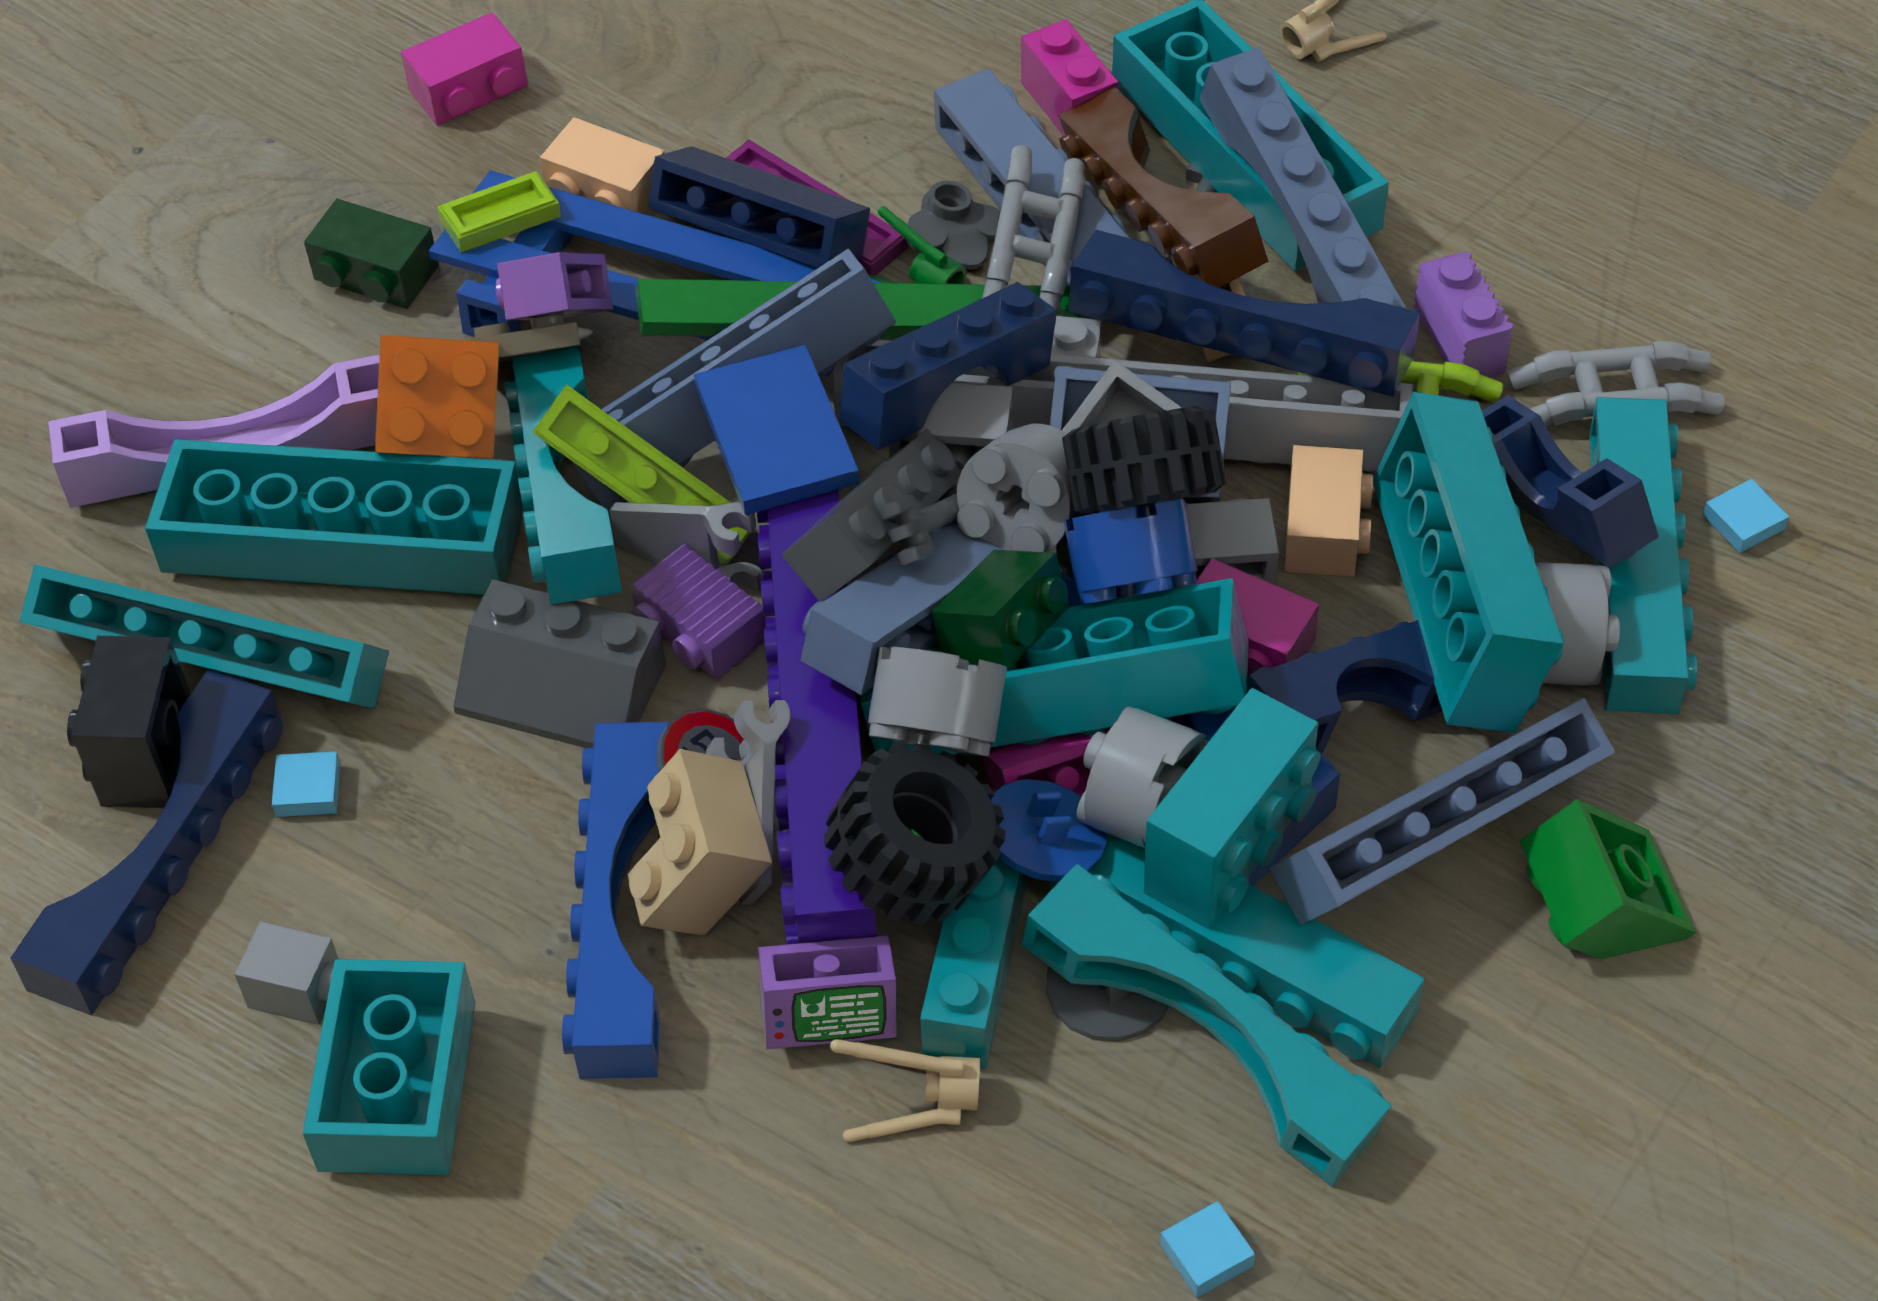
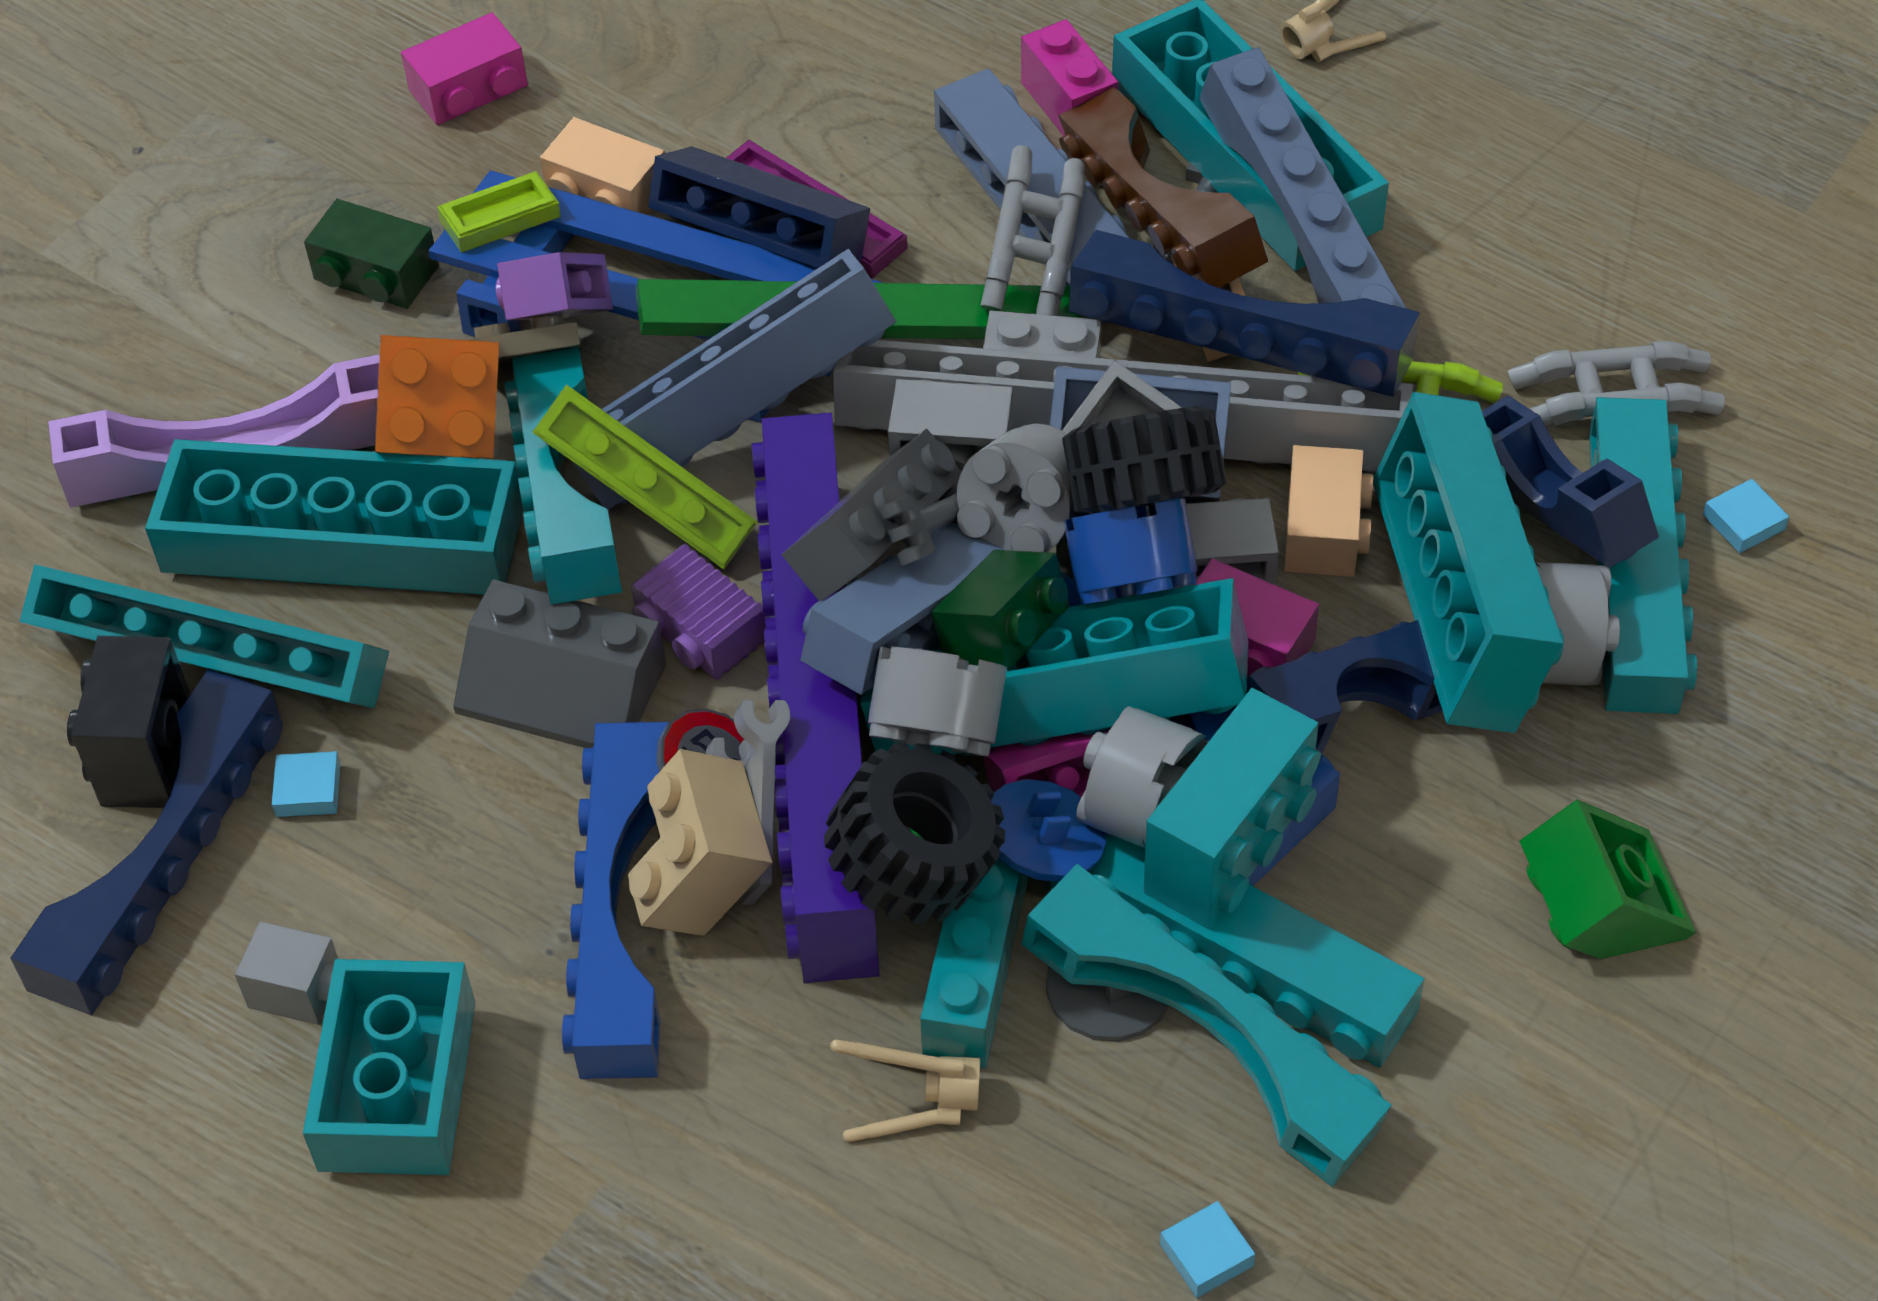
(660, 529): light grey flag -> none
(776, 429): blue tile -> none
(827, 992): medium lavender brick -> none
(898, 383): dark blue arch -> none
(931, 264): green plant -> none
(956, 223): dark grey plate -> none
(1441, 811): sand blue brick -> none
(1463, 314): medium lavender brick -> none

